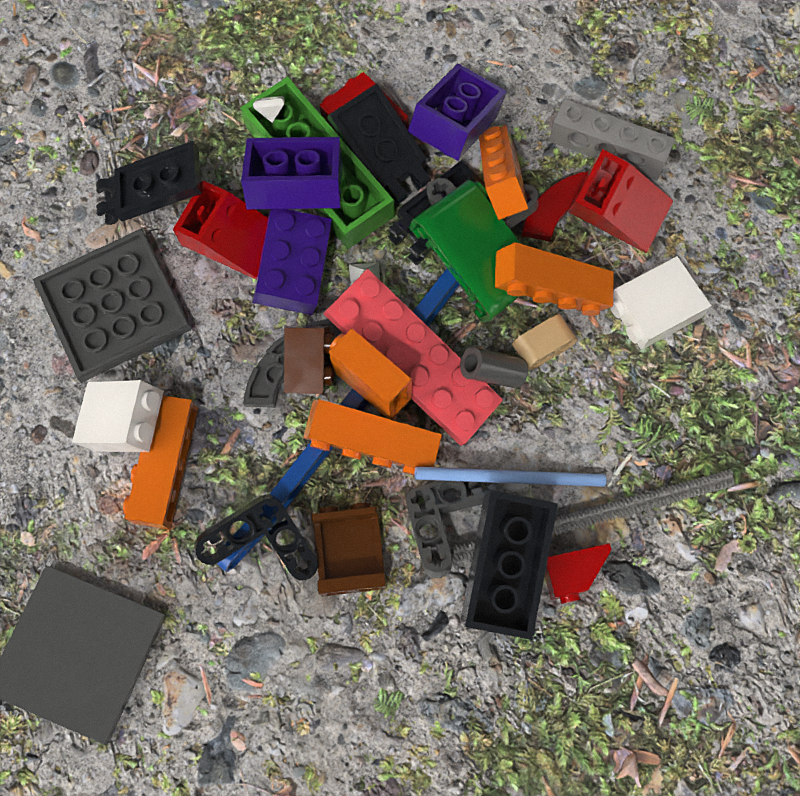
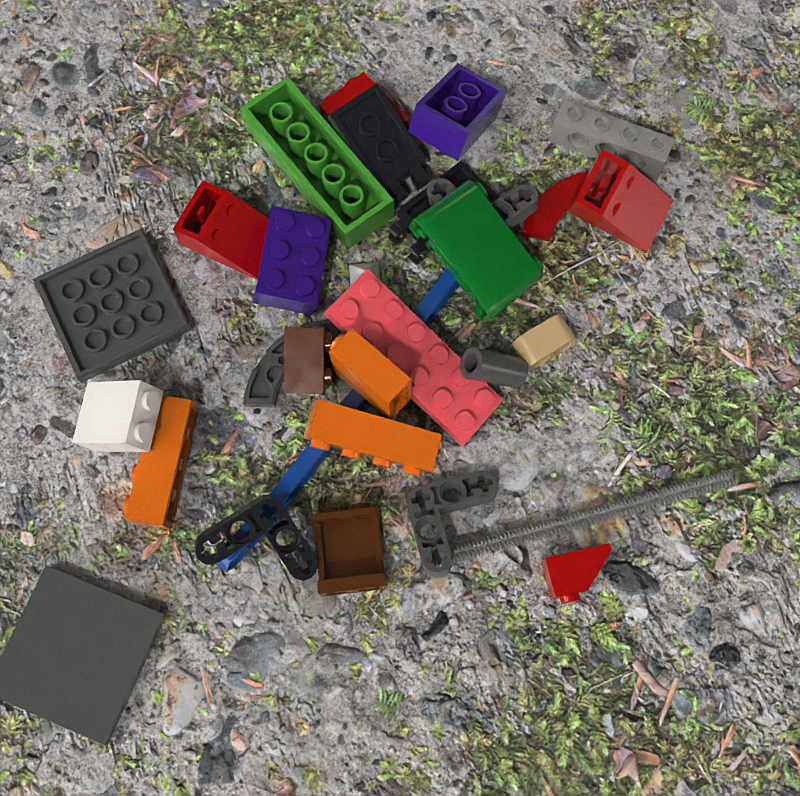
(151, 183): black tile -> none
(269, 106): white slope -> none
(292, 173): dark purple brick -> none
(502, 172): orange brick -> none
(508, 564): black brick -> none
(509, 476): light blue piece -> none
(553, 279): orange brick -> none
(659, 303): white brick -> none

